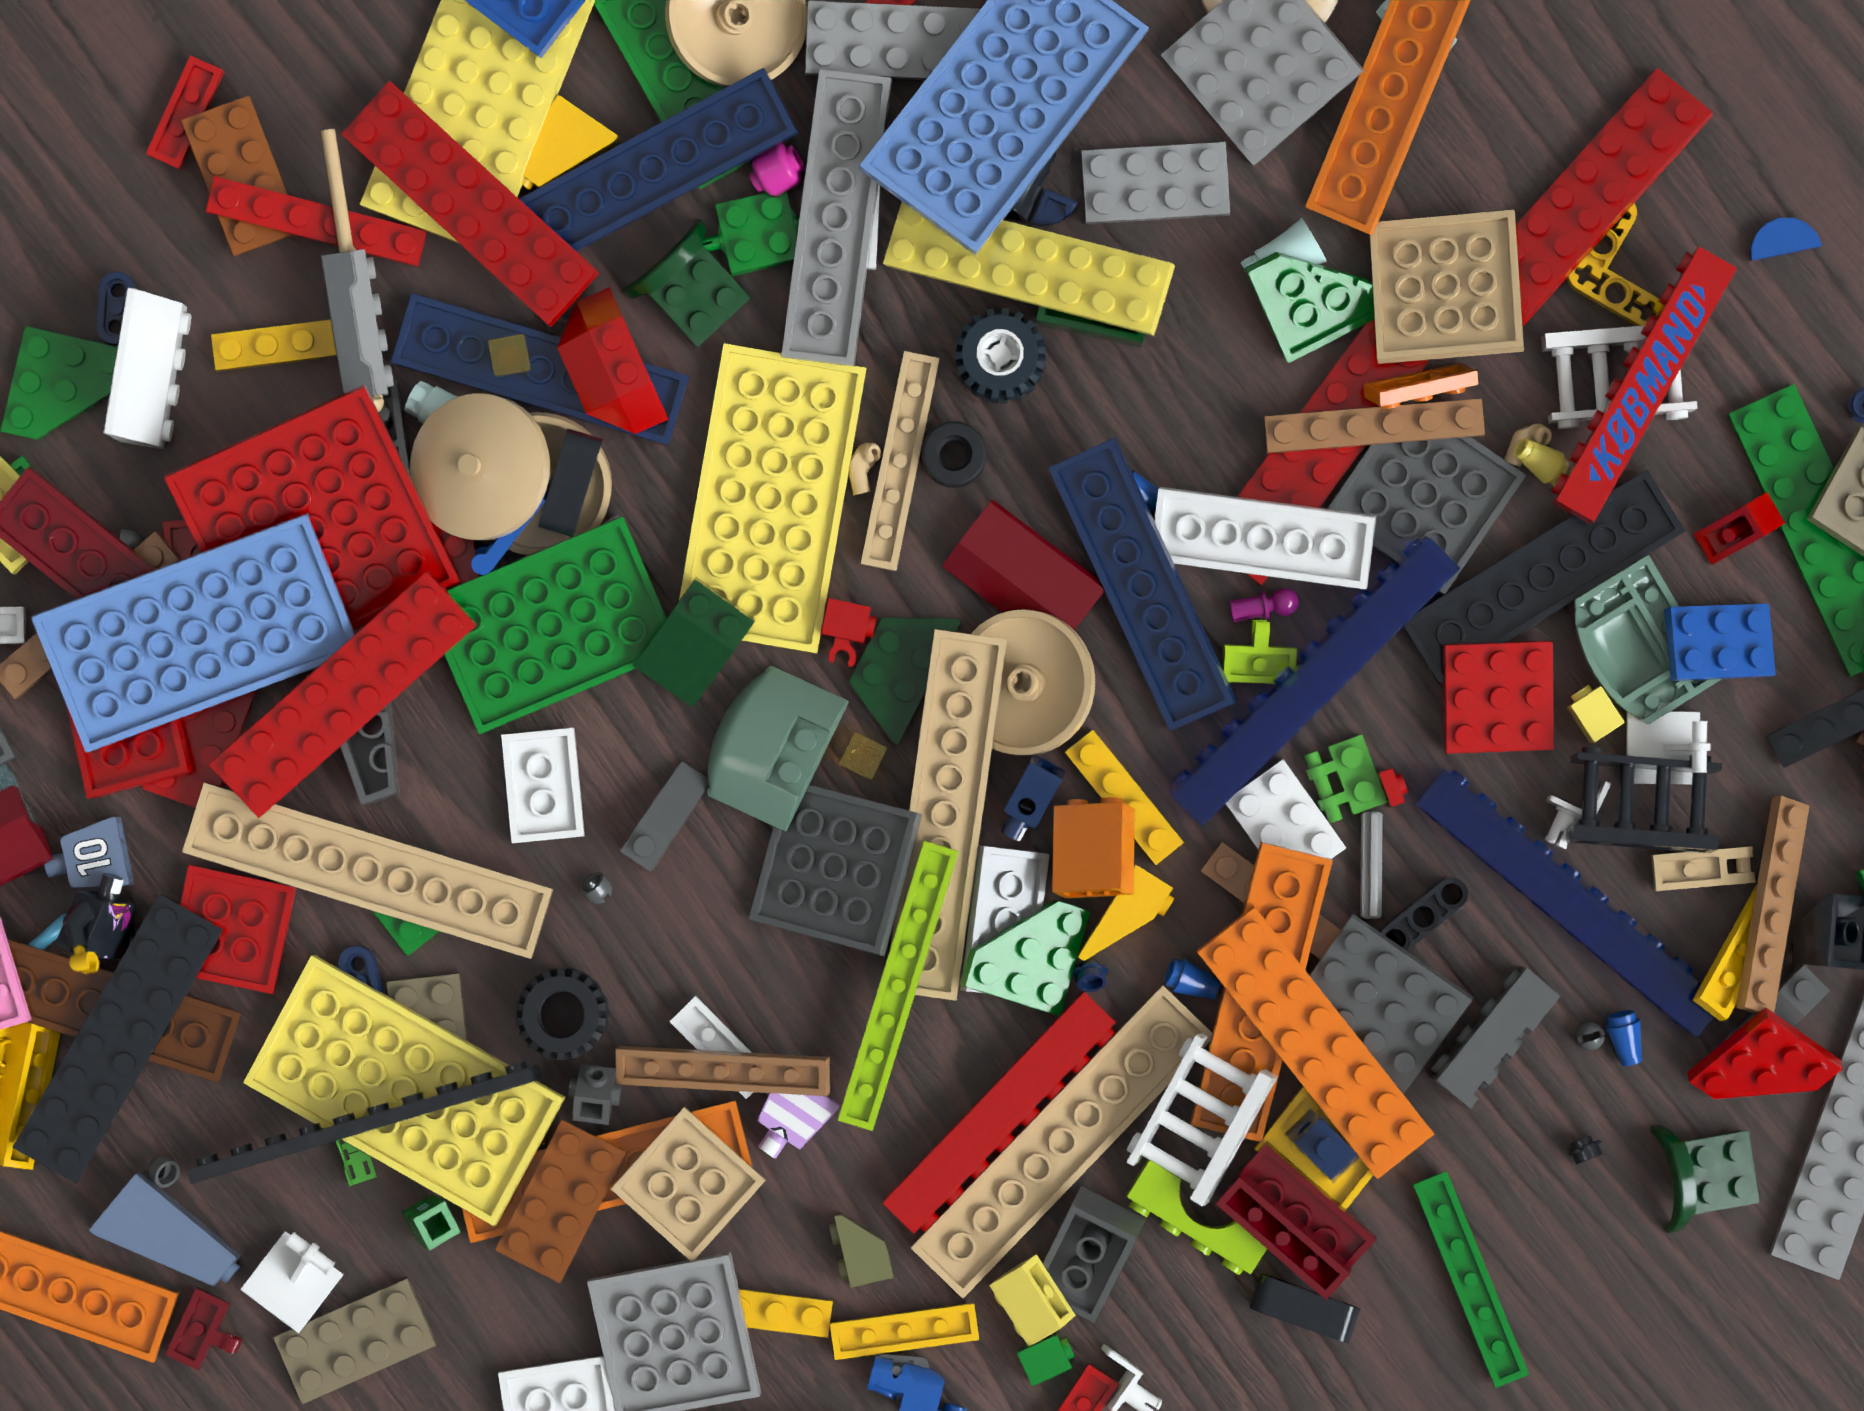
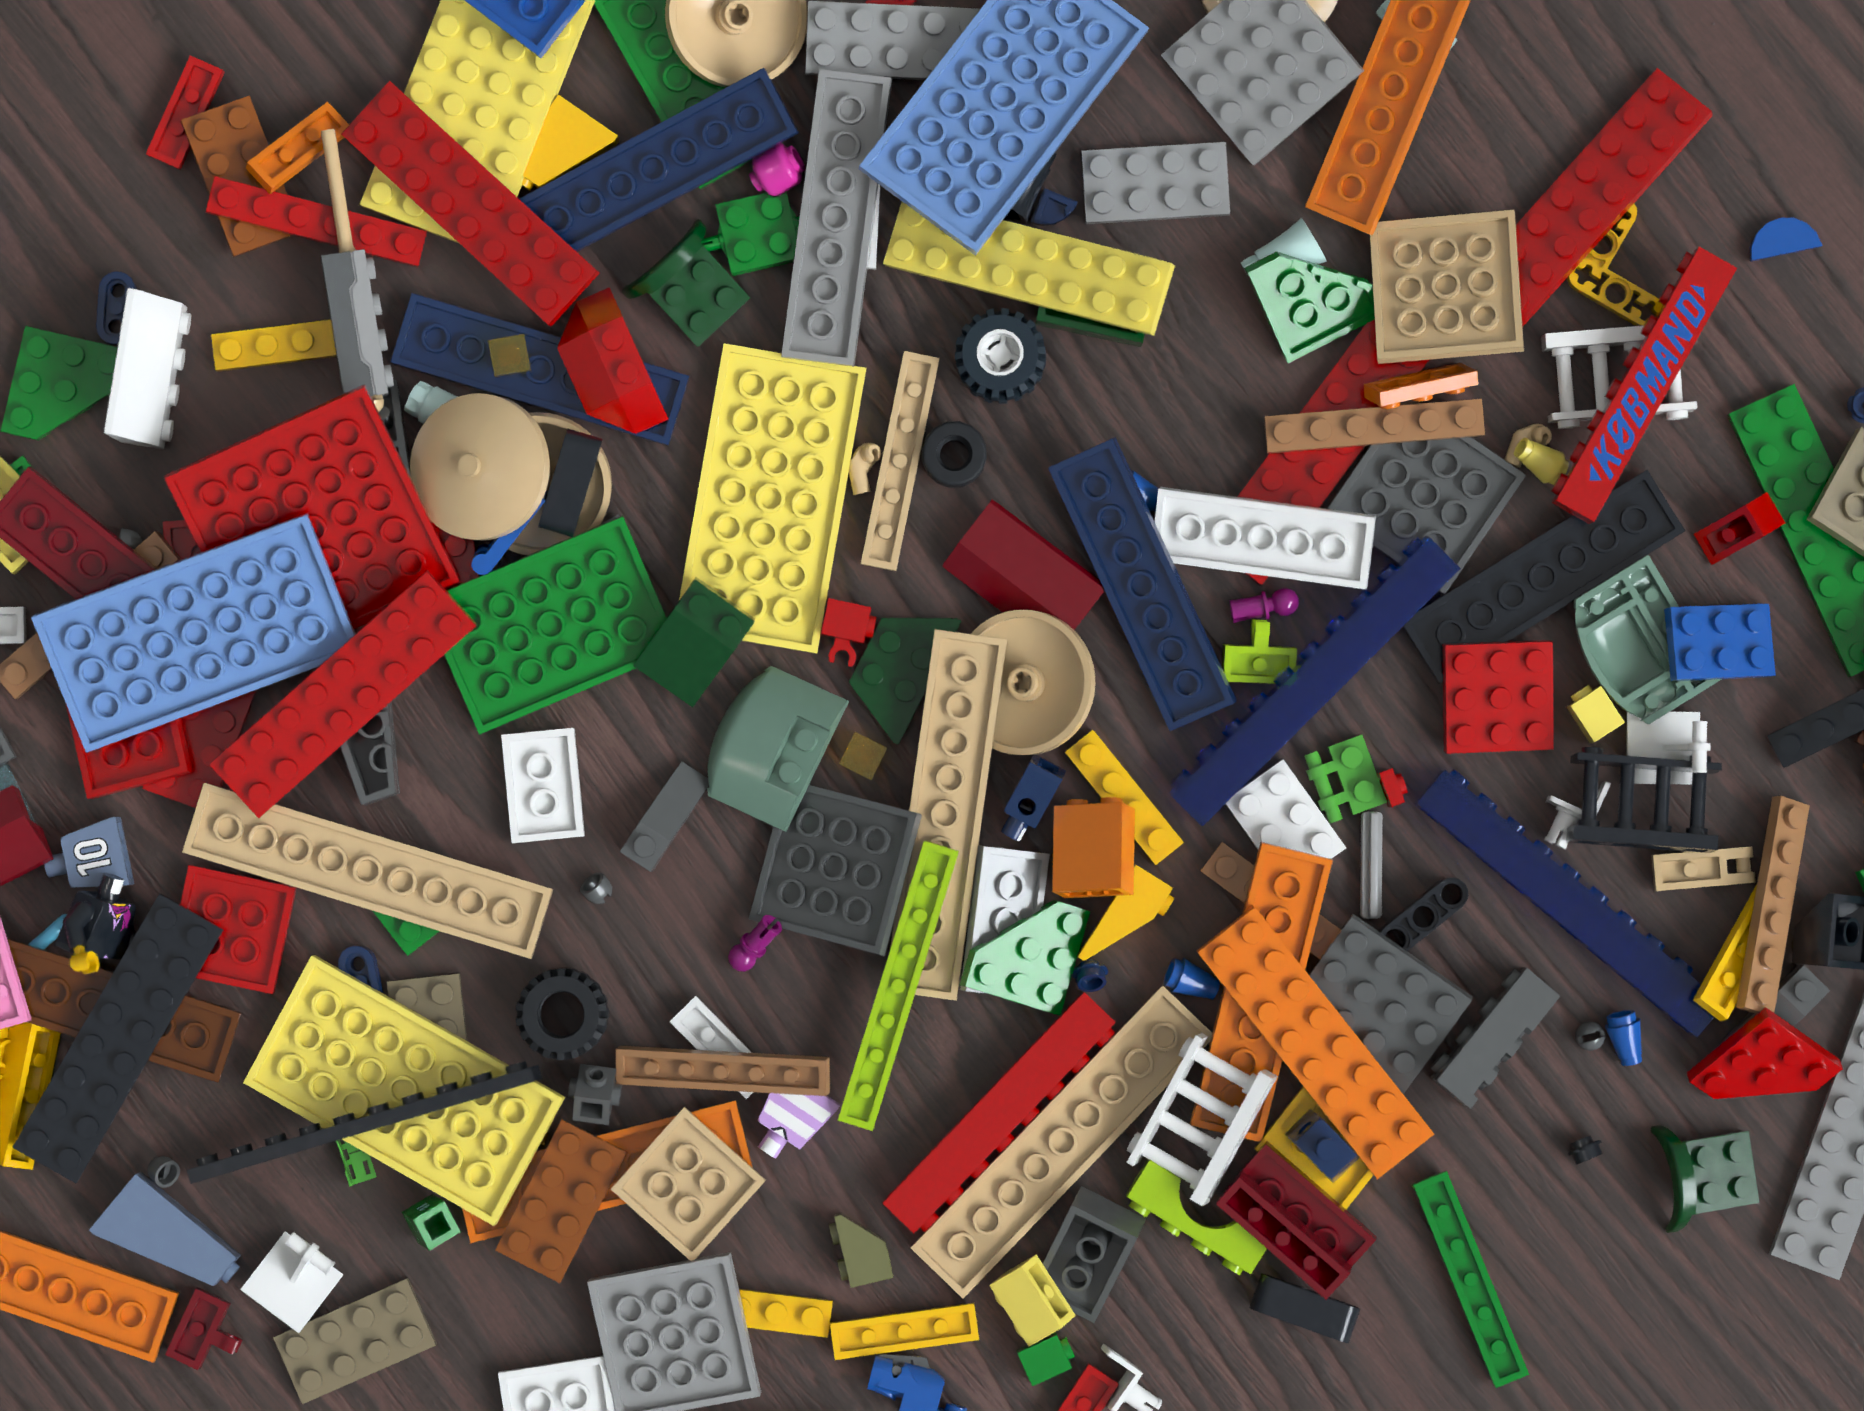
(295, 148): none -> orange plate
(753, 944): none -> magenta pin

